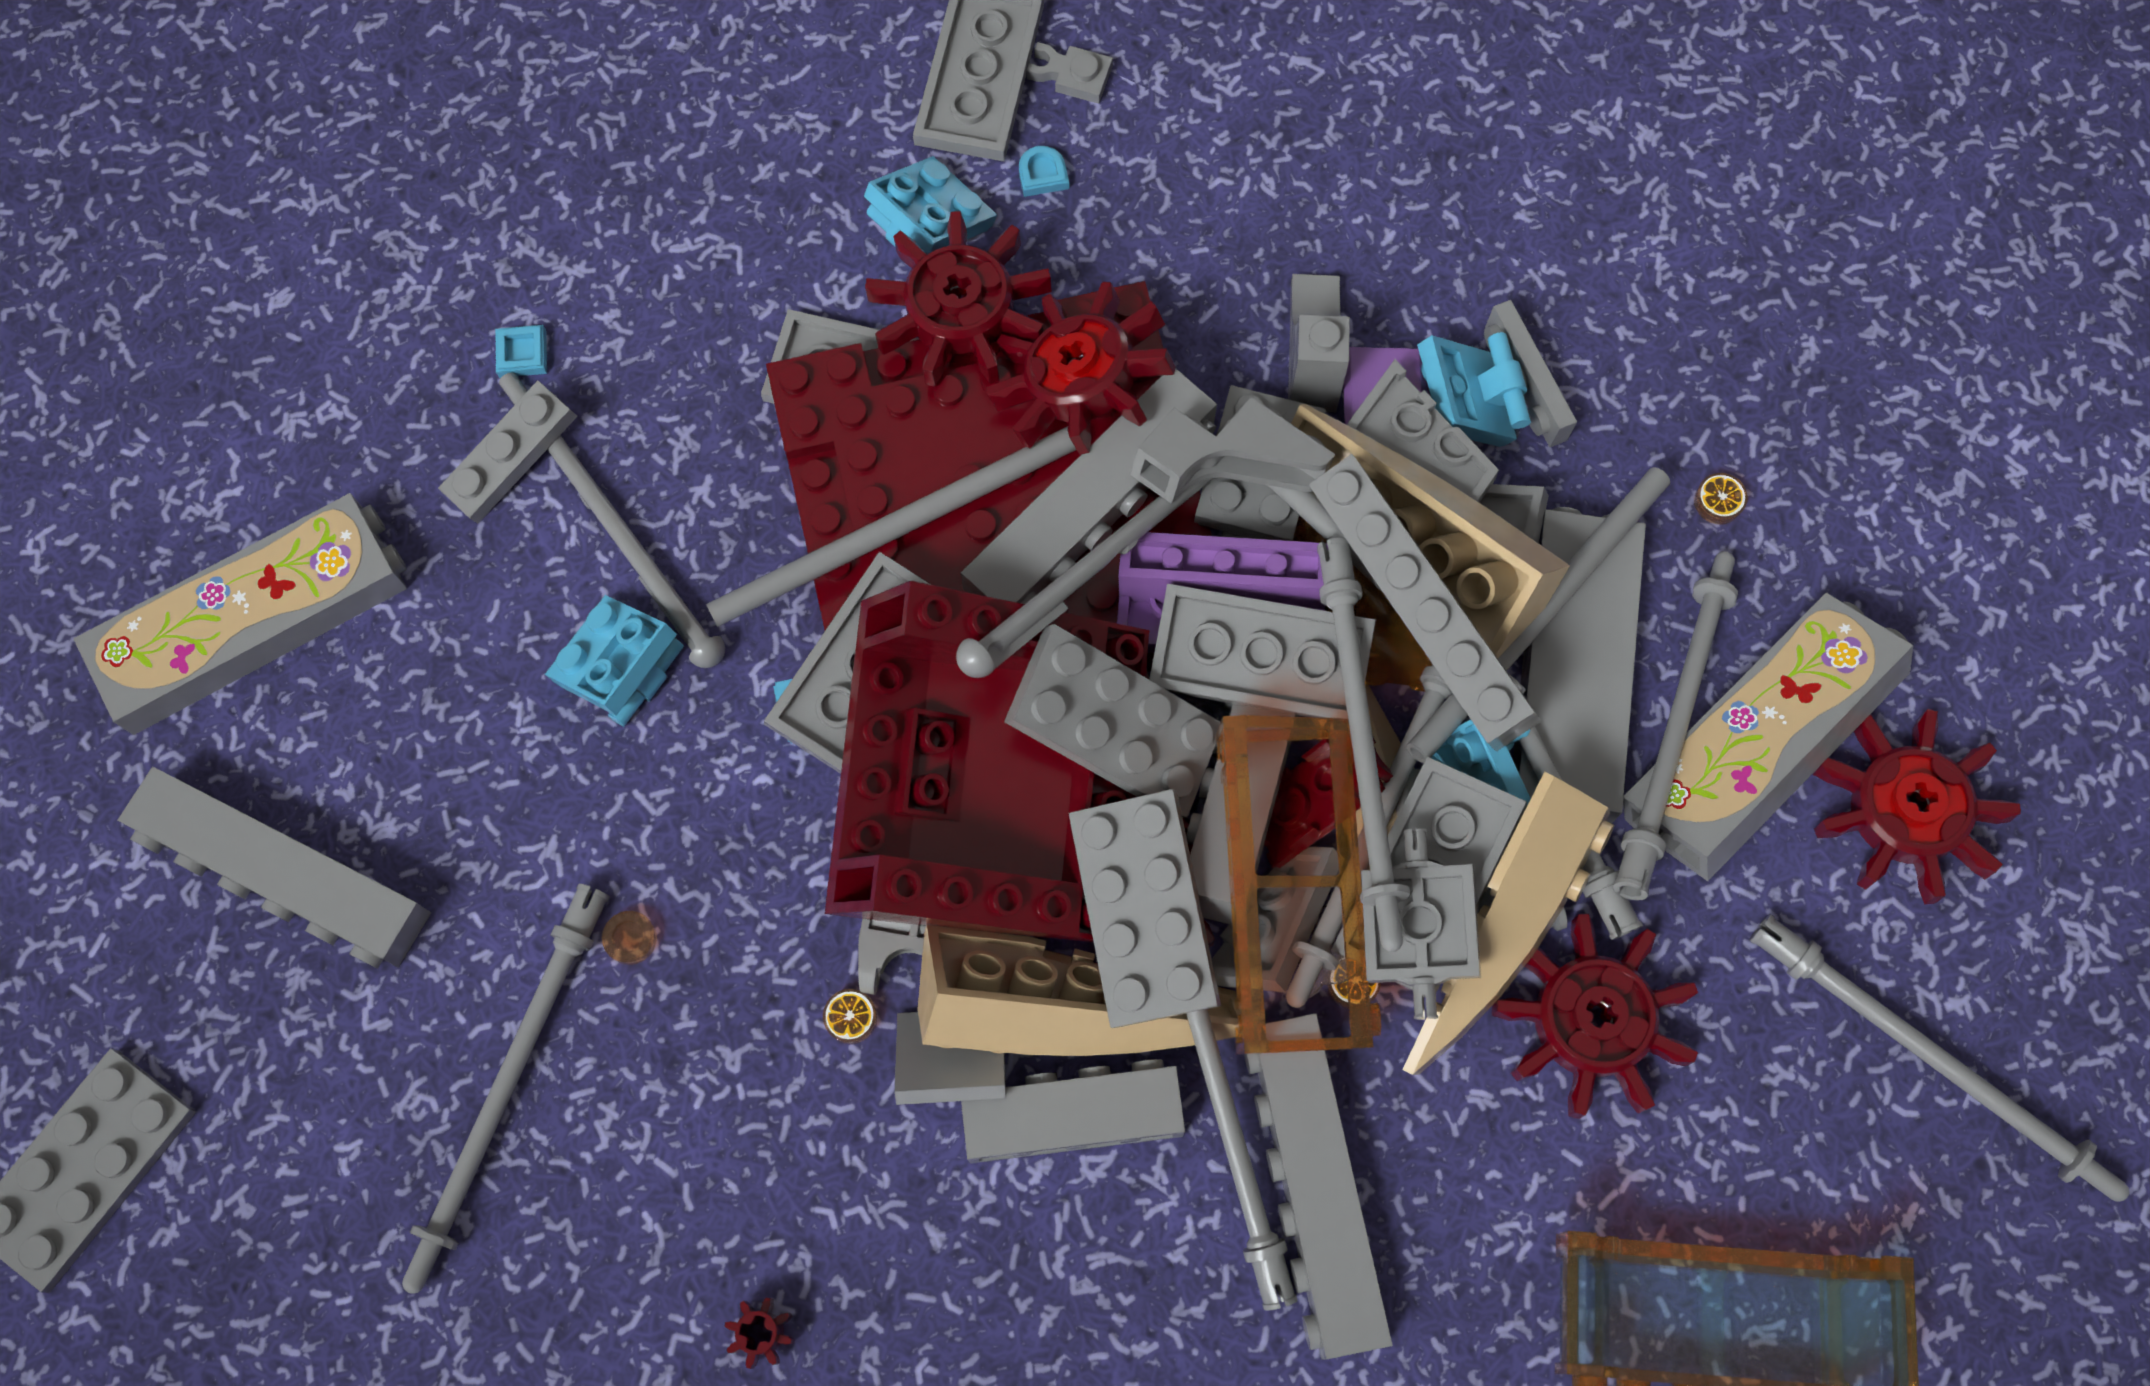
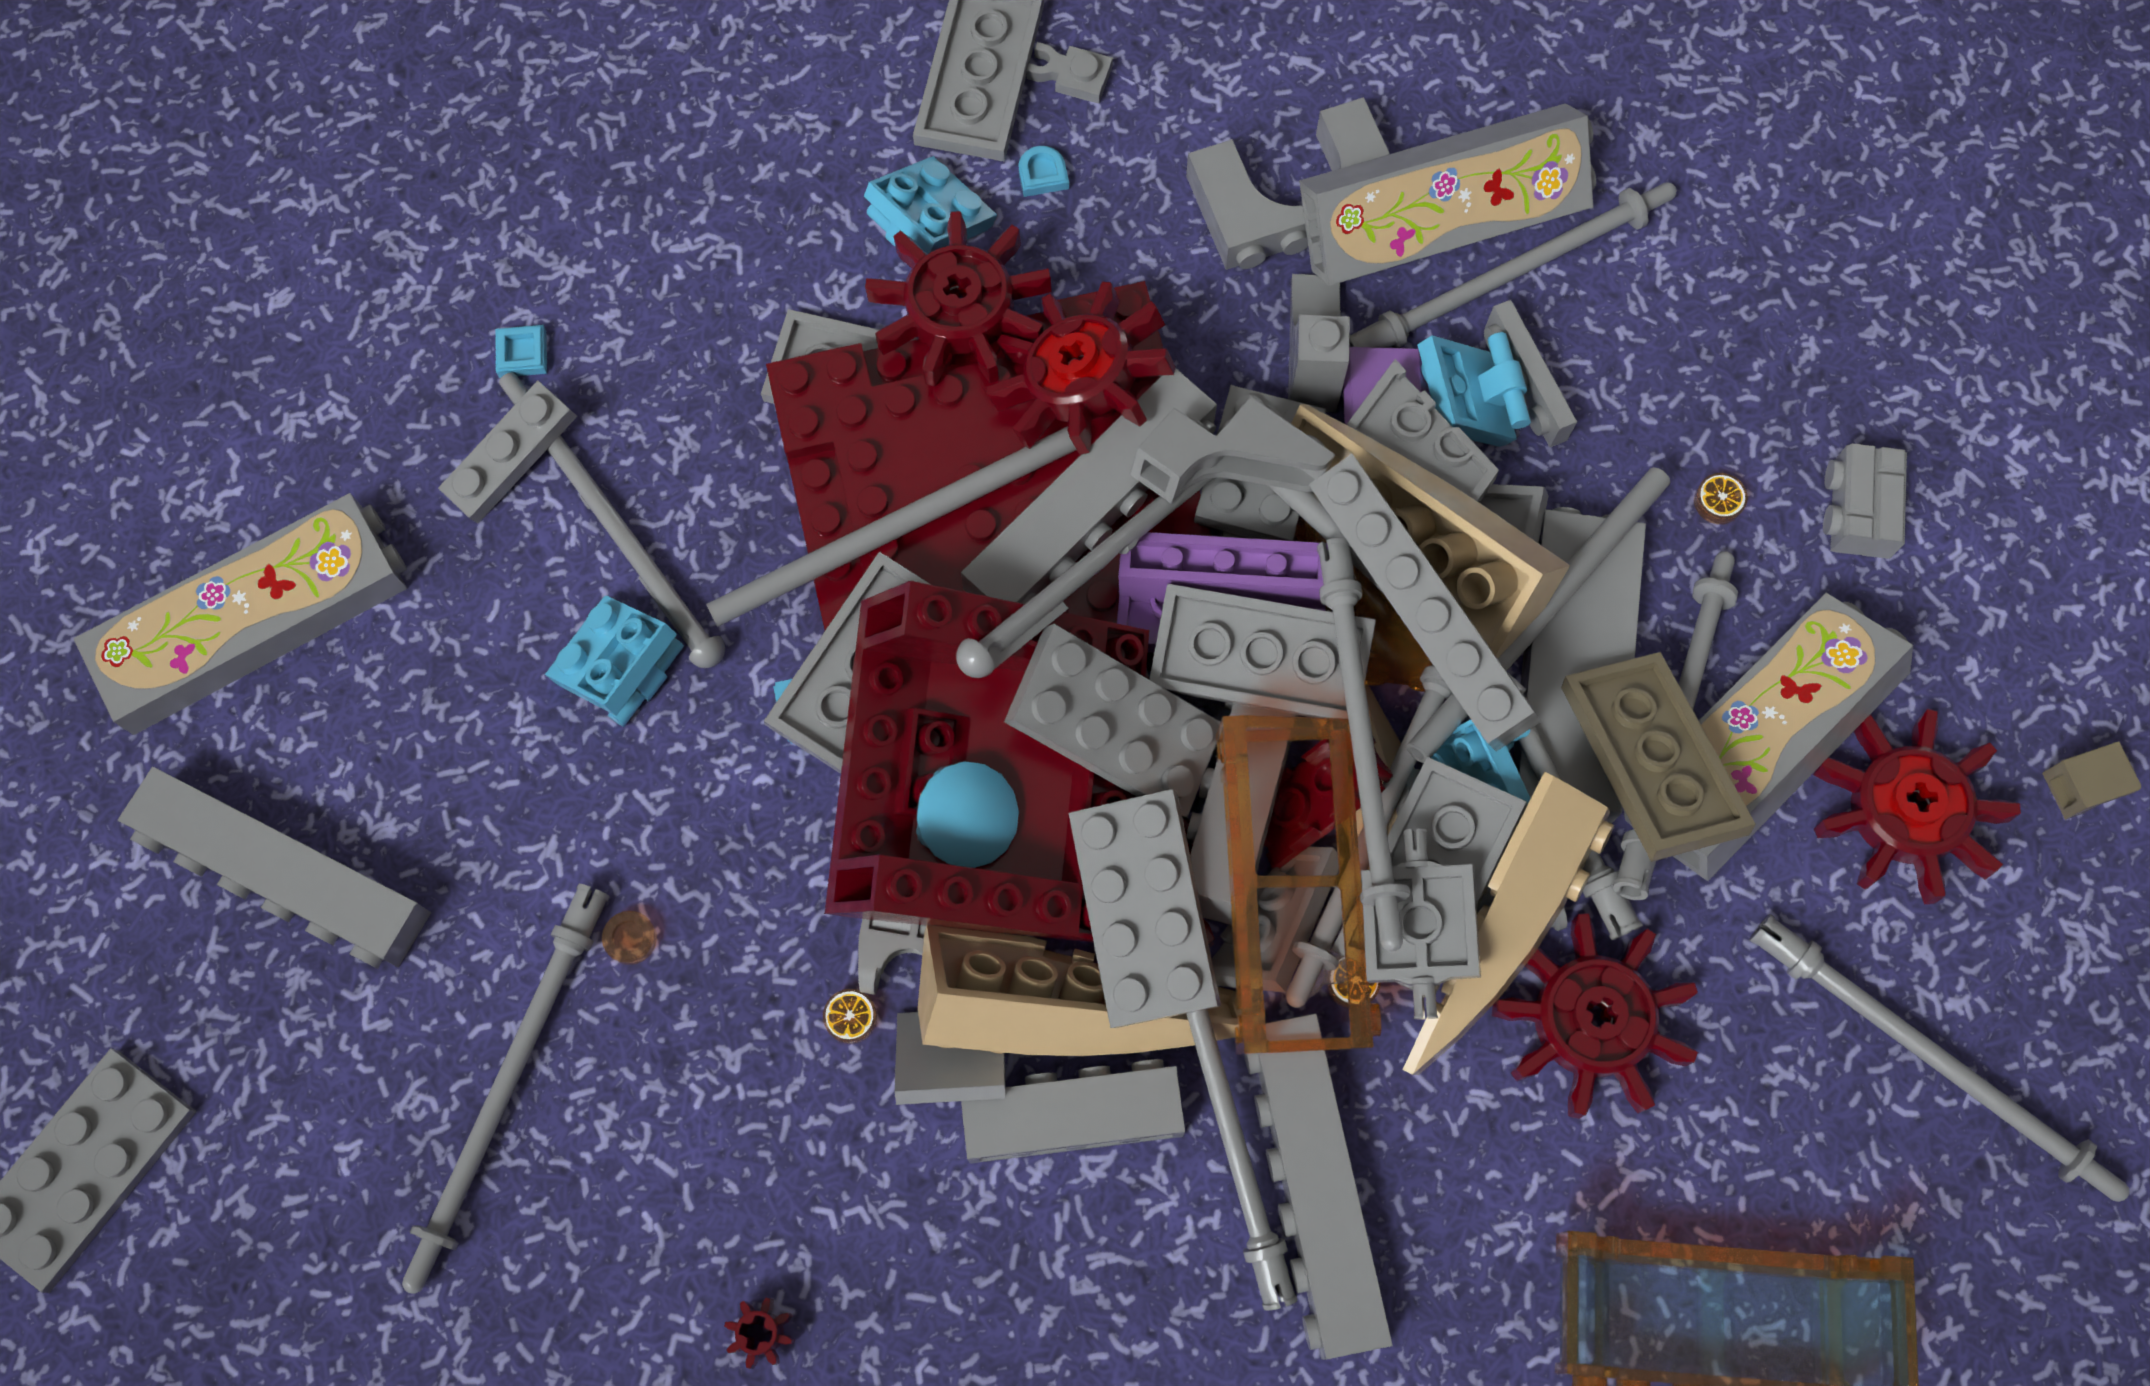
(967, 814): none -> medium azure dish
(1249, 224): none -> light grey arch
(1394, 328): none -> light grey bar
(1448, 193): none -> brick
(1657, 757): none -> dark tan plate
(1866, 501): none -> light grey brick
(2091, 779): none -> dark tan panel

